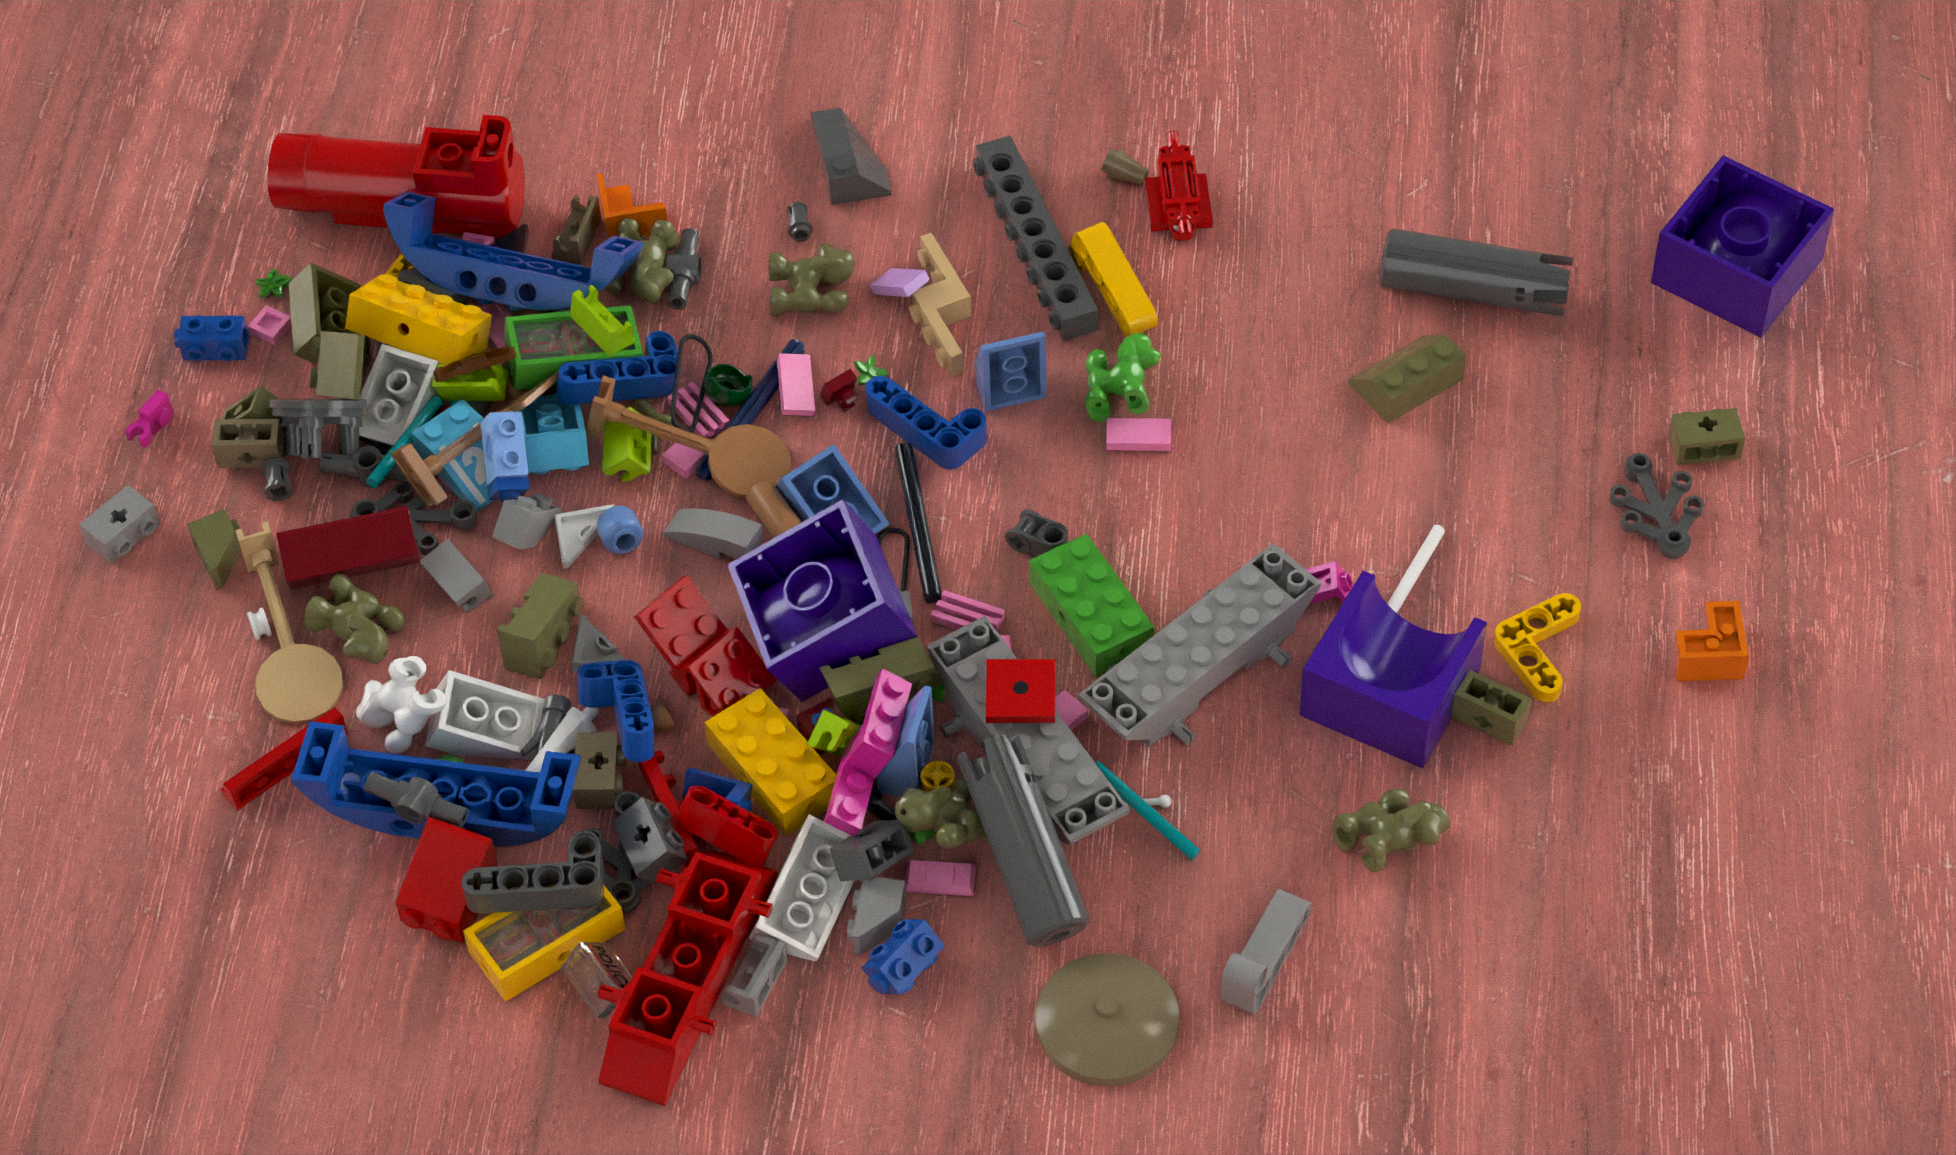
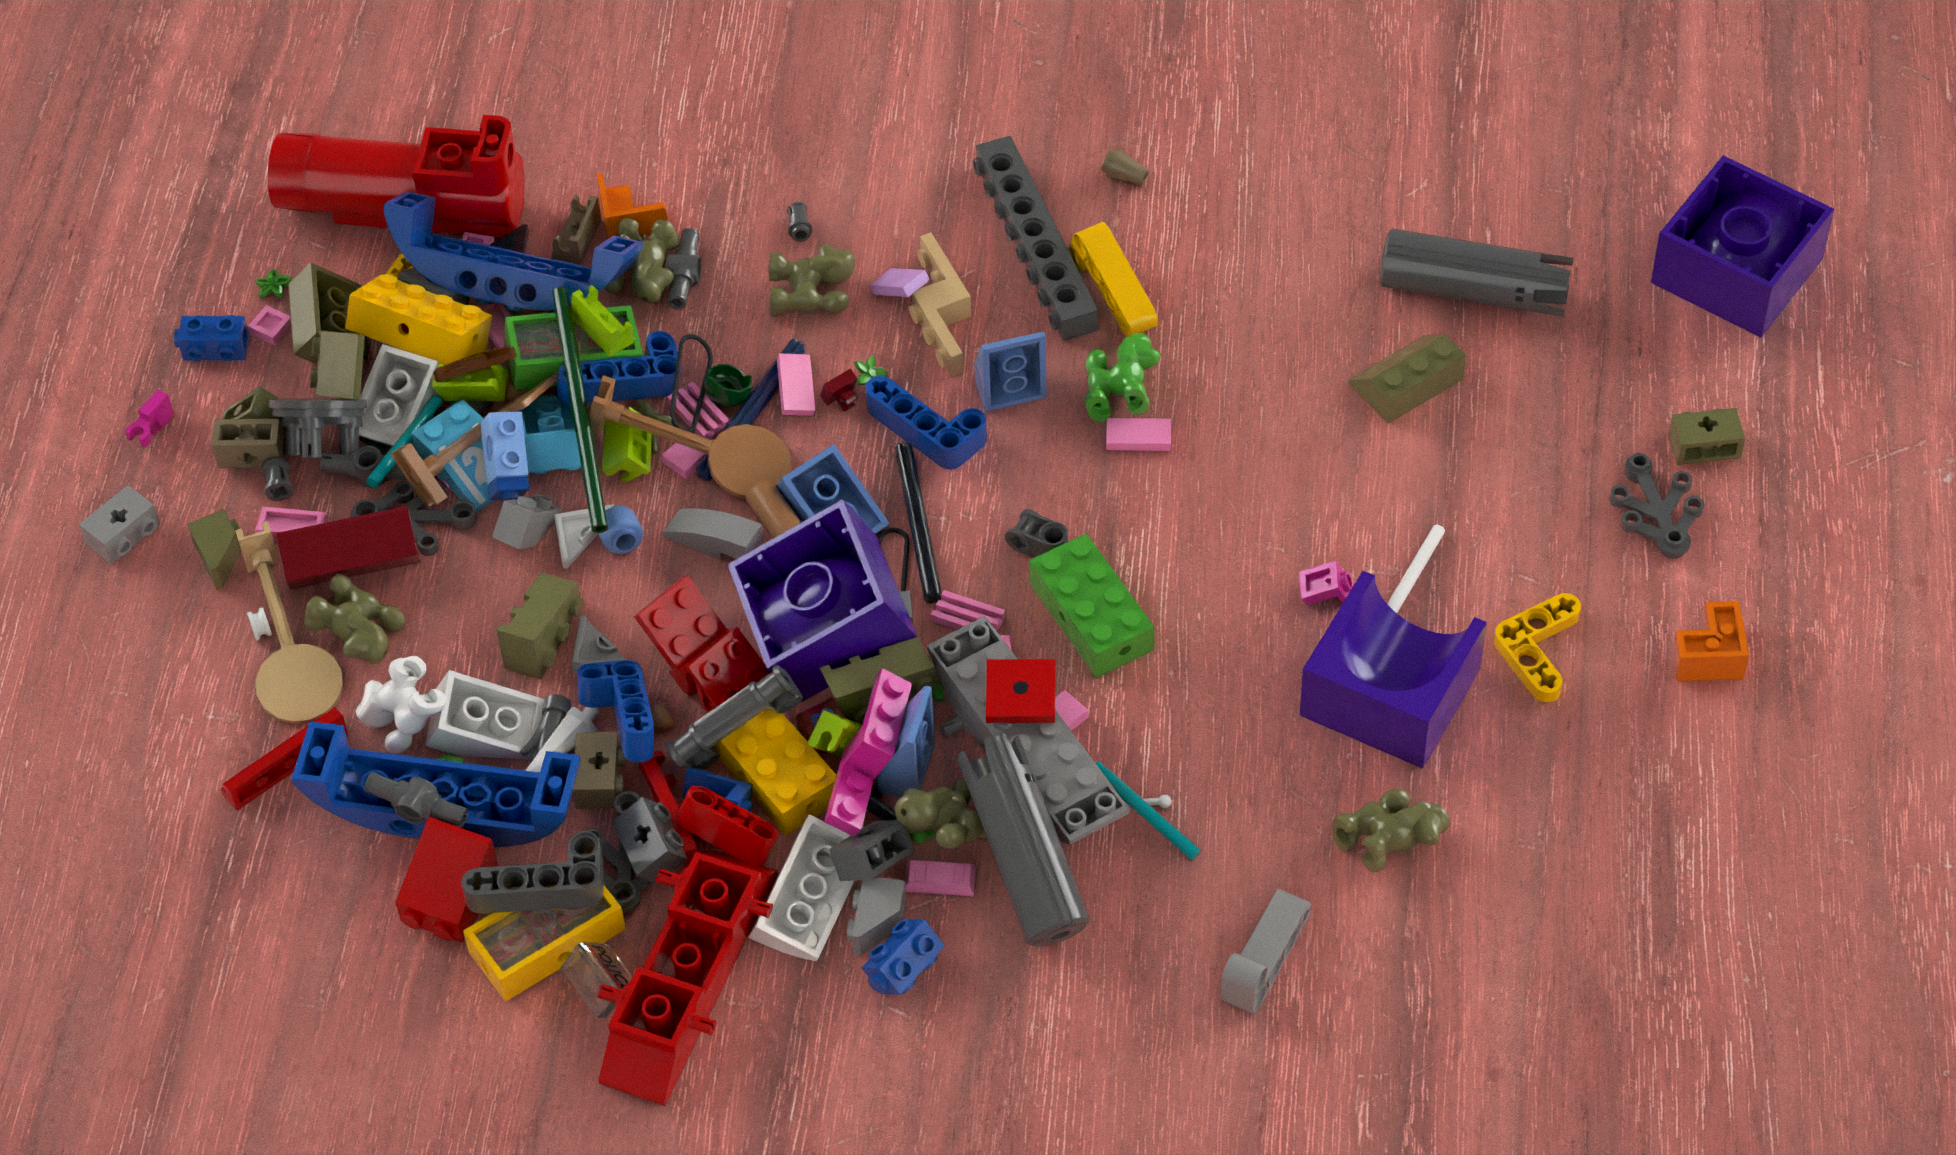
(288, 519): none -> bright pink tile
(456, 576): light grey hinge -> none
(580, 410): none -> dark green piece
(696, 745): none -> dark grey piece
(756, 975): light grey hinge -> none
(847, 160): dark grey wedge -> none
(936, 773): yellow wheel -> none
(1107, 1019): dark tan dish -> none
(1178, 196): red piece -> none
(1226, 629): light grey piece -> none
(1491, 707): olive brick -> none

